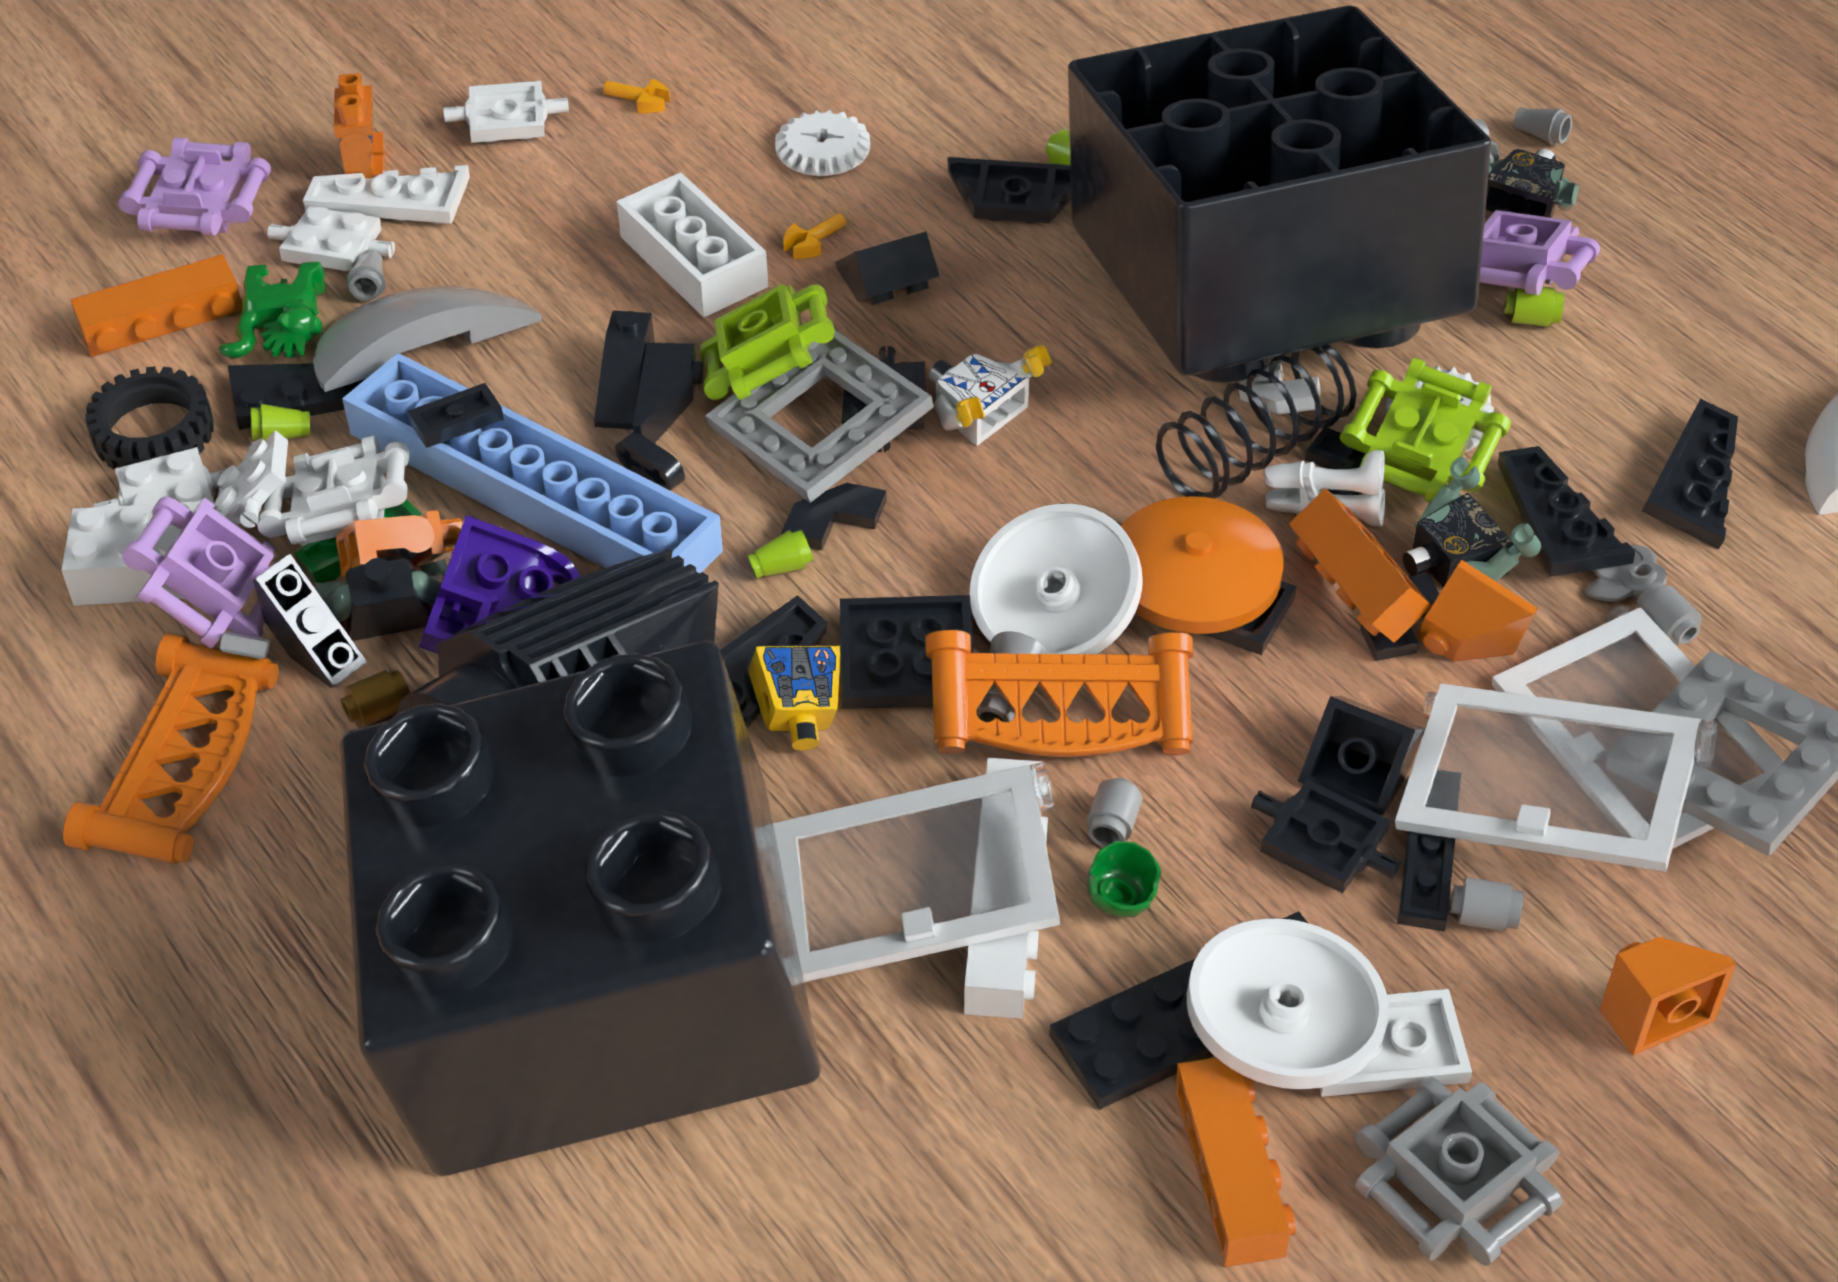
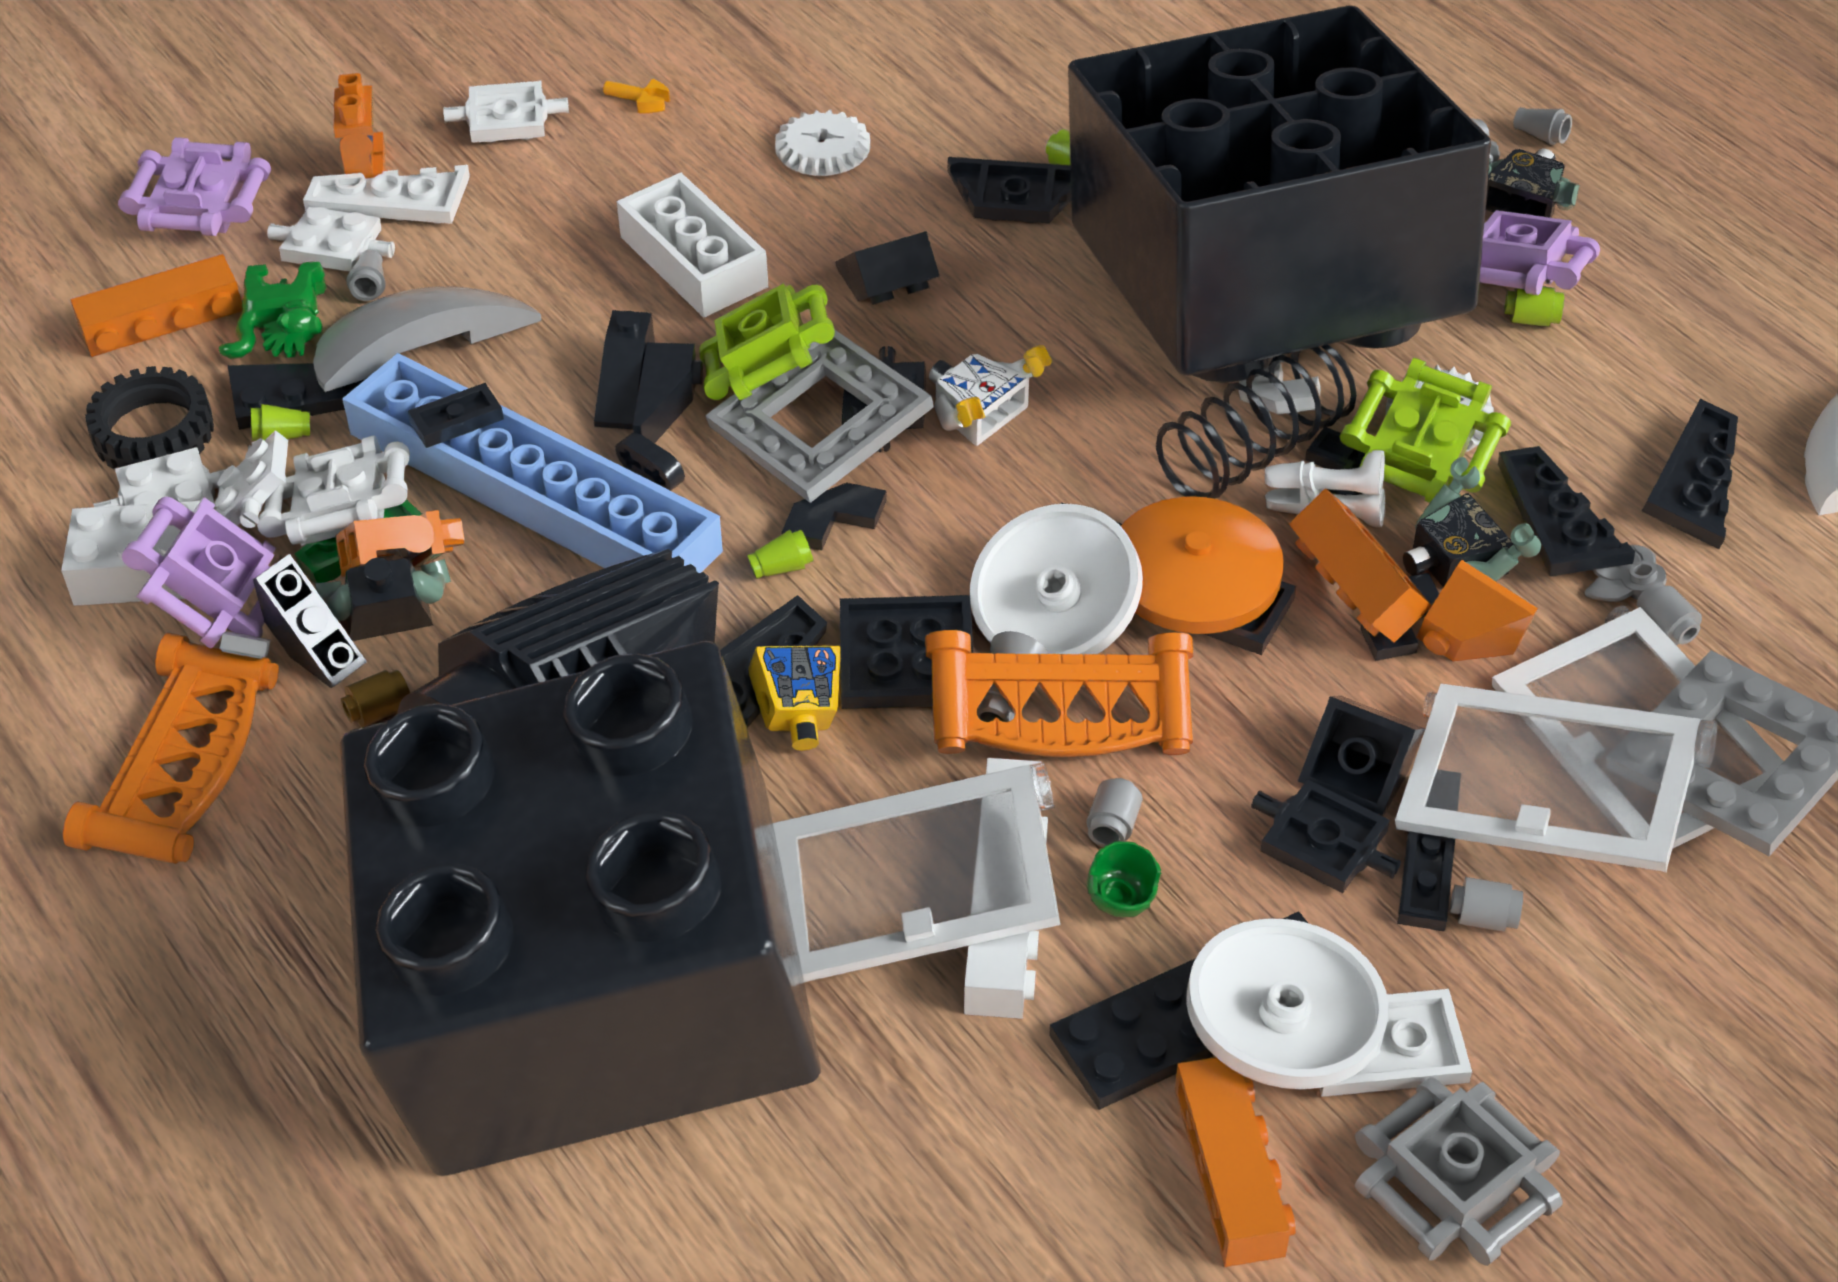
(490, 573): dark purple slope -> none
(807, 242): light orange bar -> none
(1664, 991): orange slope -> none

